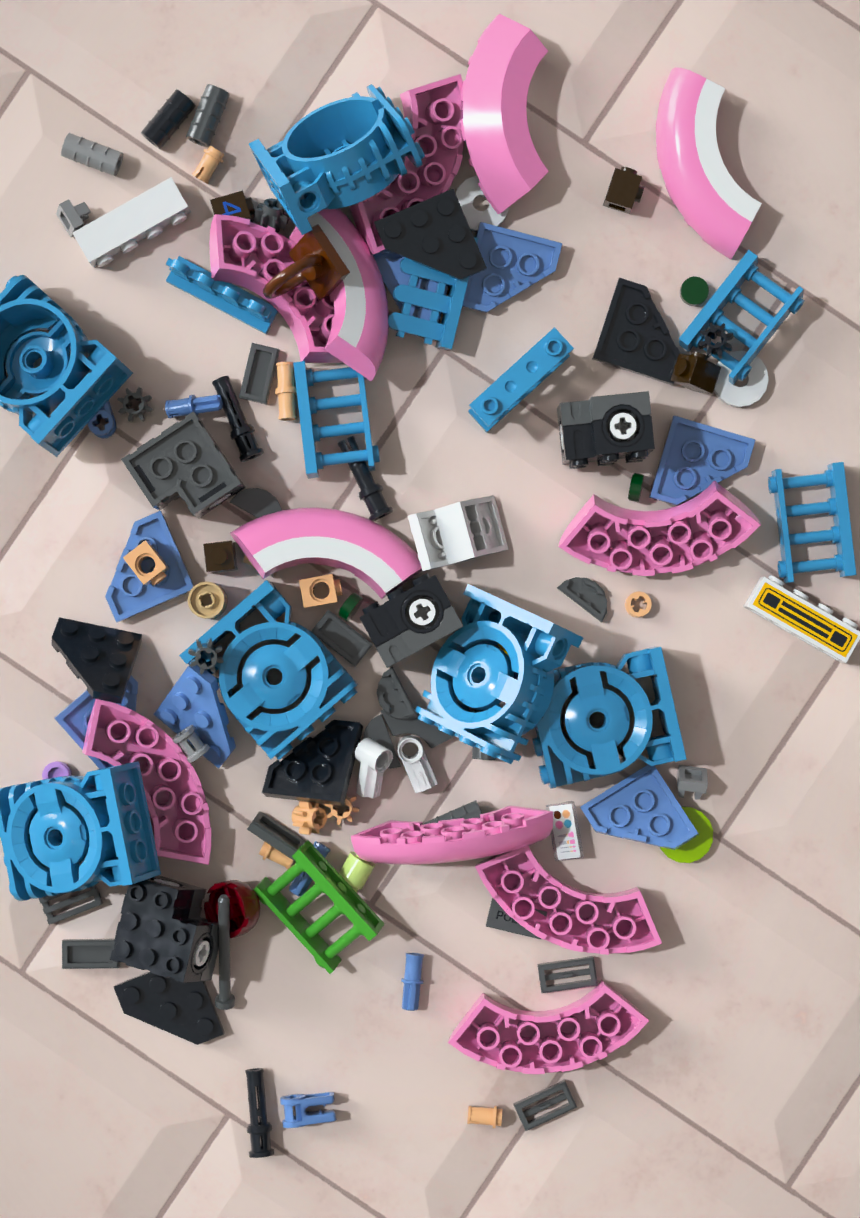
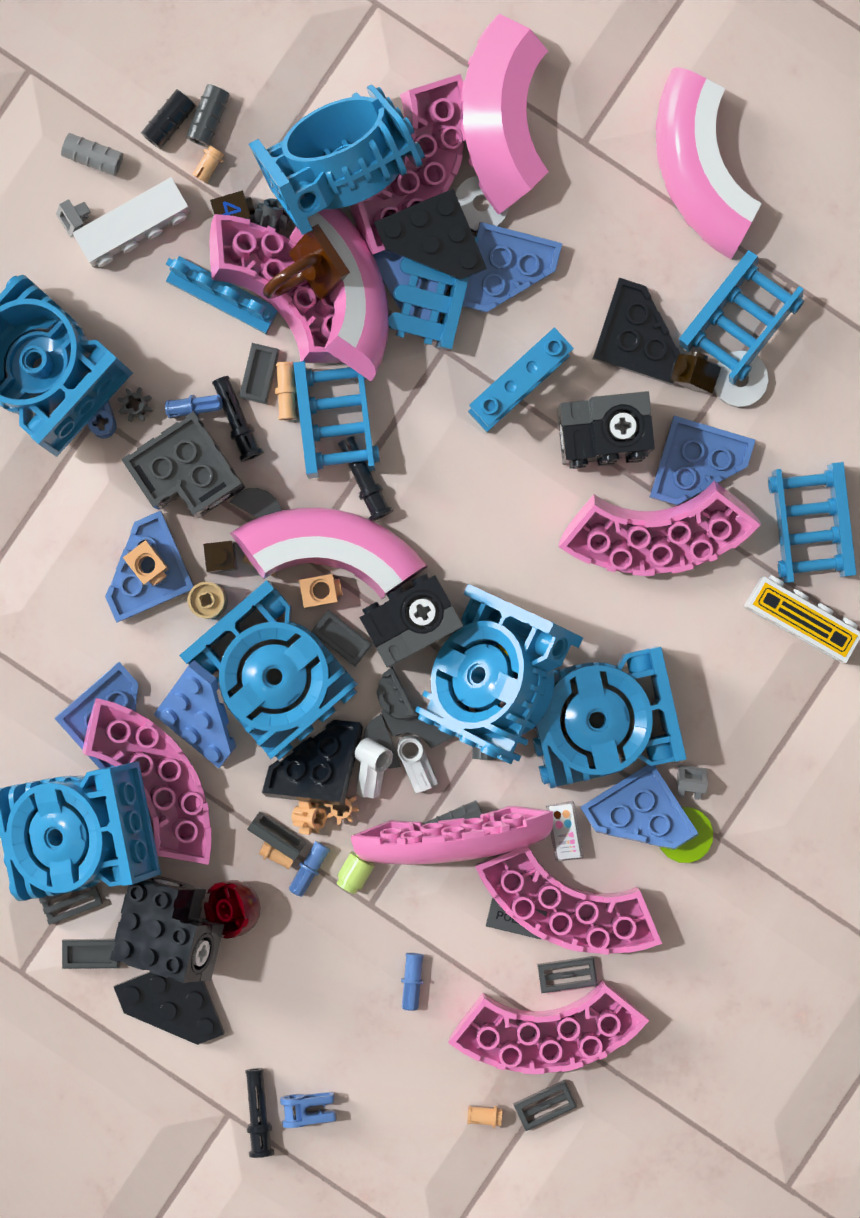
(56, 769): lavender tile -> none
(98, 656): black plate -> none
(189, 734): light grey bush -> none
(203, 664): dark grey gear -> none
(224, 999): dark grey bar -> none
(331, 883): bright green fence -> none
(350, 606): dark green tile -> none
(458, 532): white bracket -> none
(586, 595): dark grey tile -> none
(624, 190): dark brown brick -> none
(634, 596): light nougat bush -> none
(636, 487): dark green tile -> none
(694, 291): dark green tile -> none
(718, 348): black gear -> none

